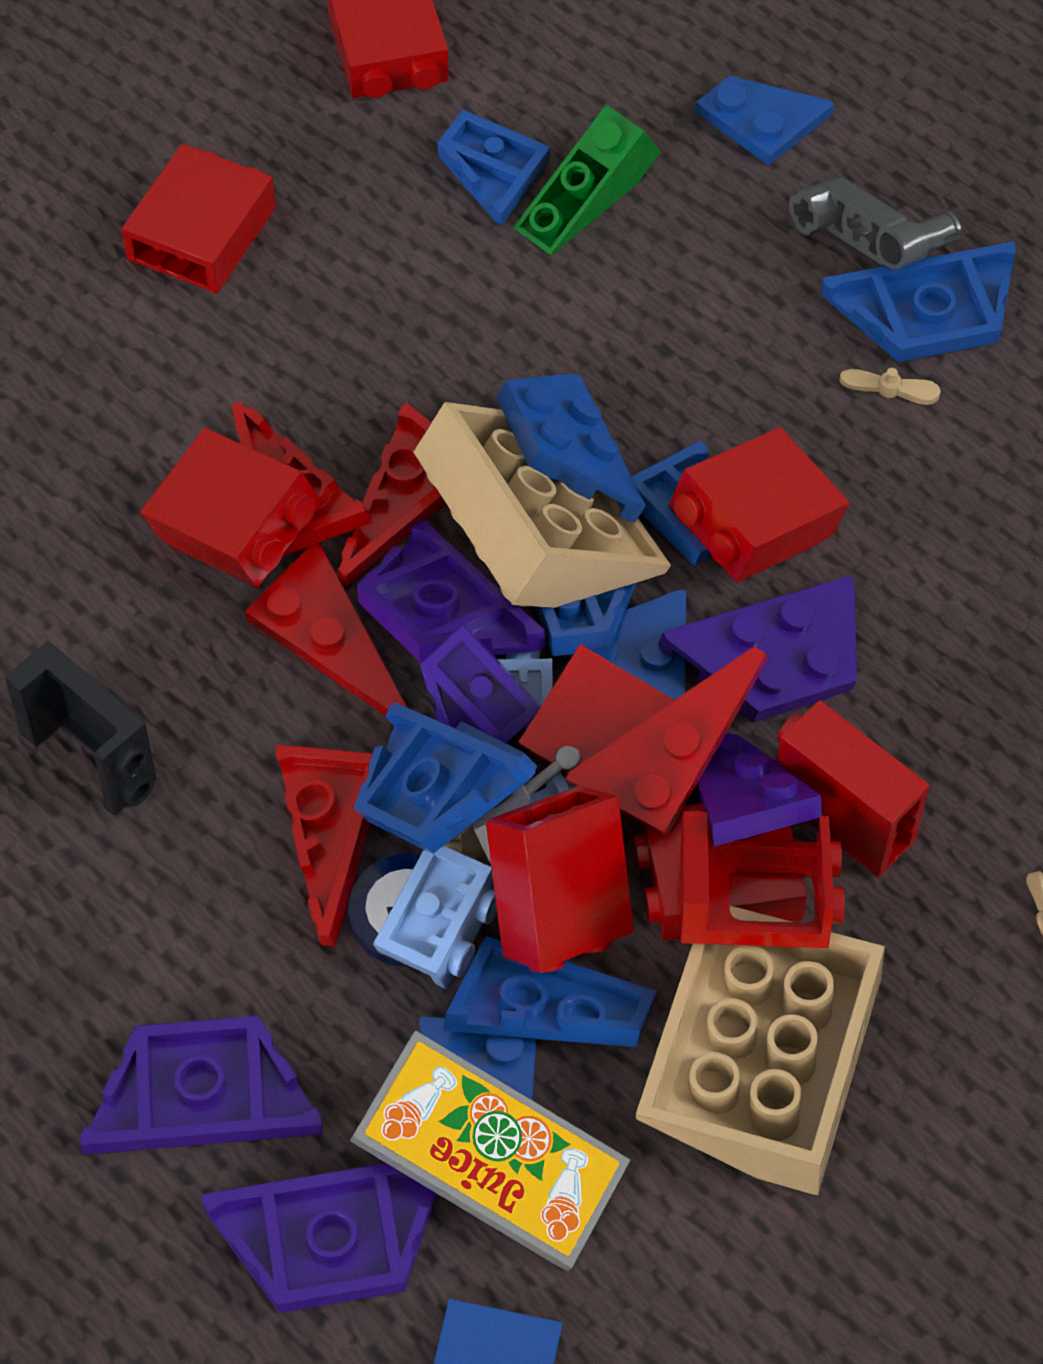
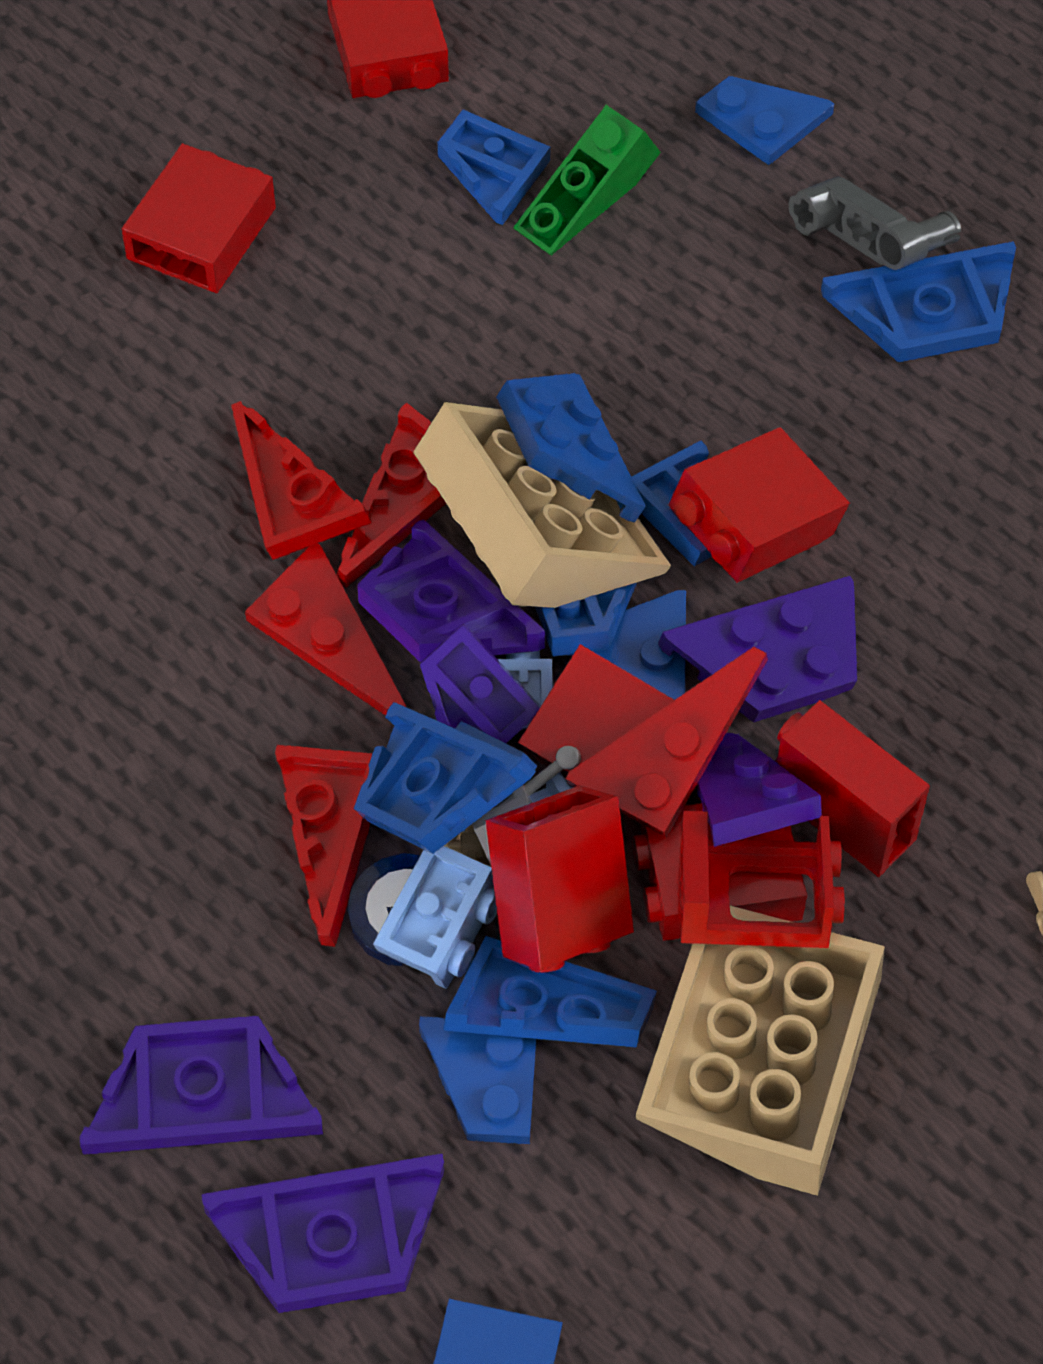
(56, 692): black panel -> none
(231, 507): red brick -> none
(490, 1151): tile -> none
(891, 385): tan piece -> none

